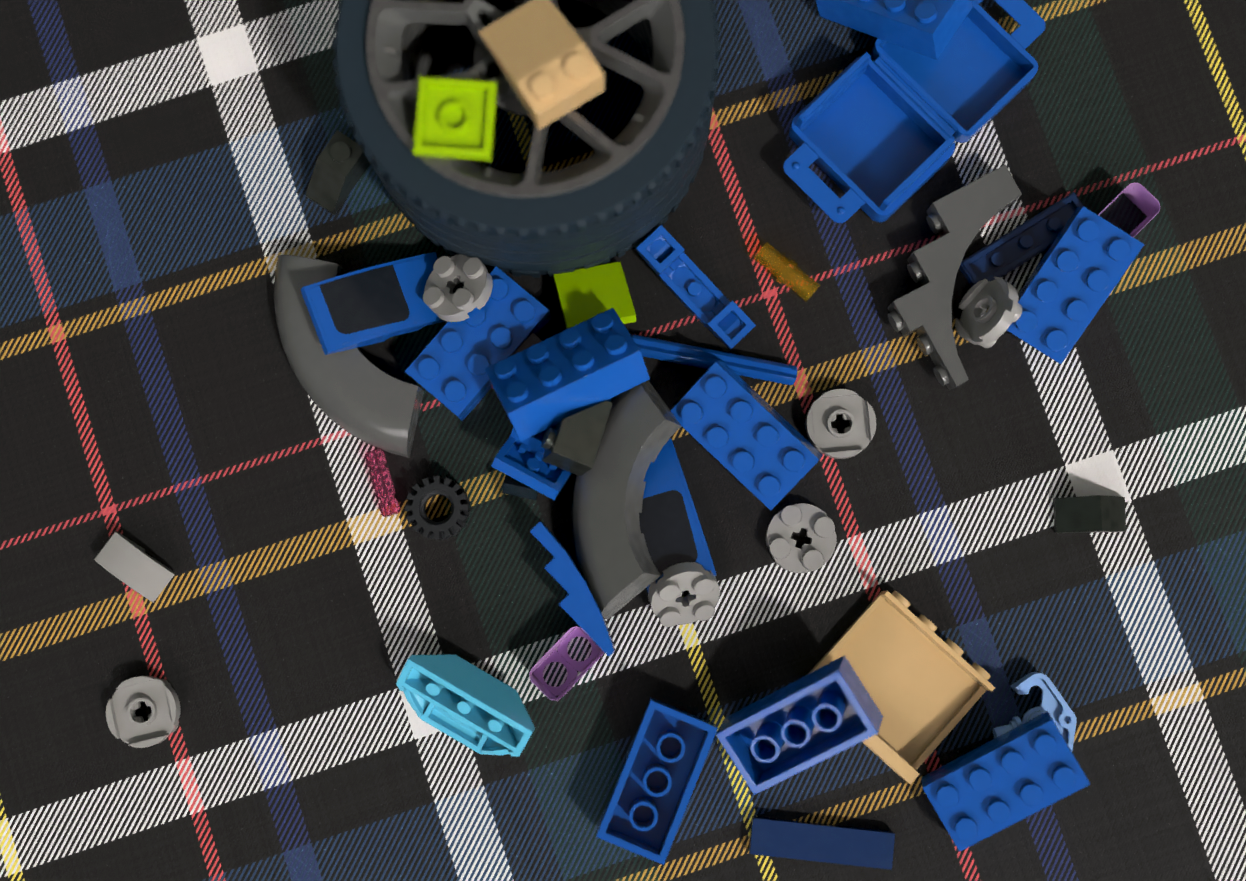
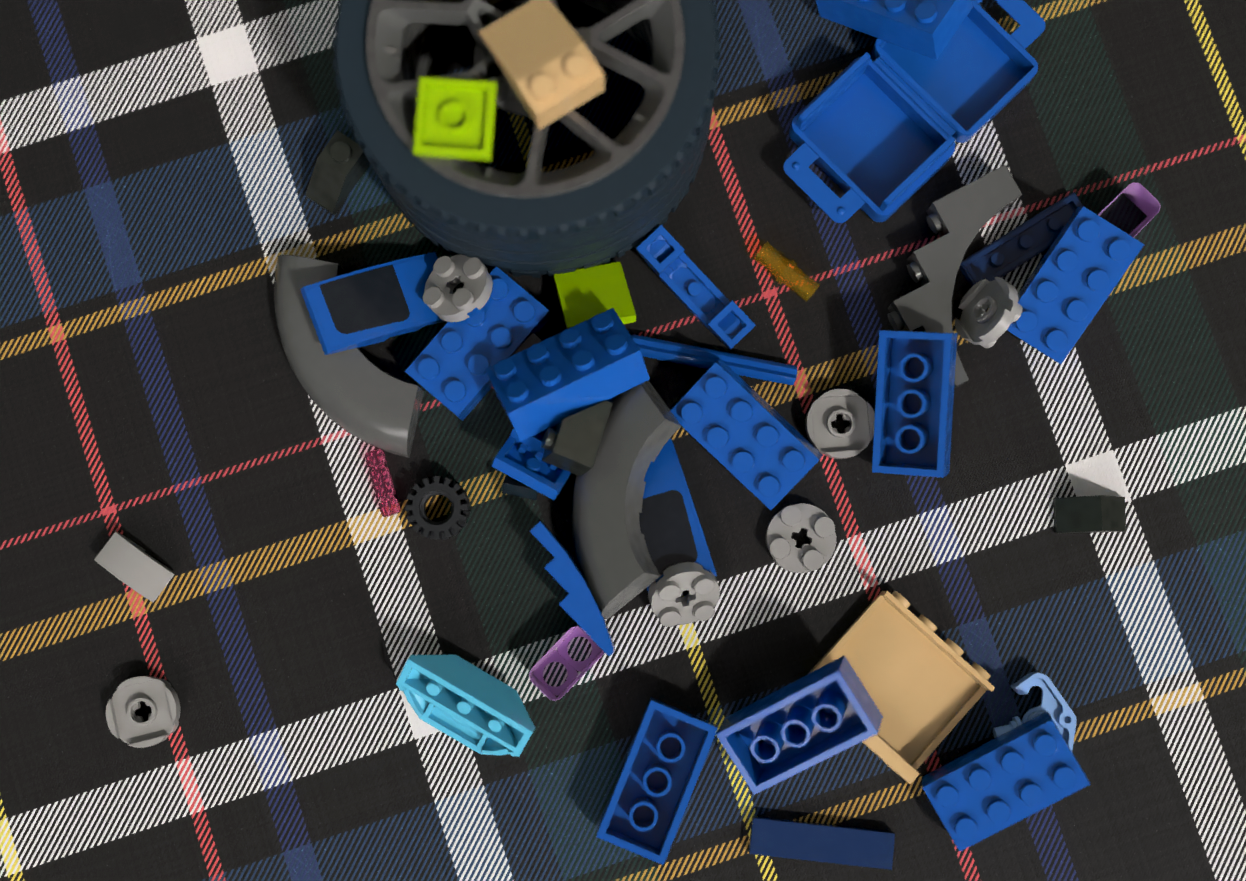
(914, 403): none -> blue brick

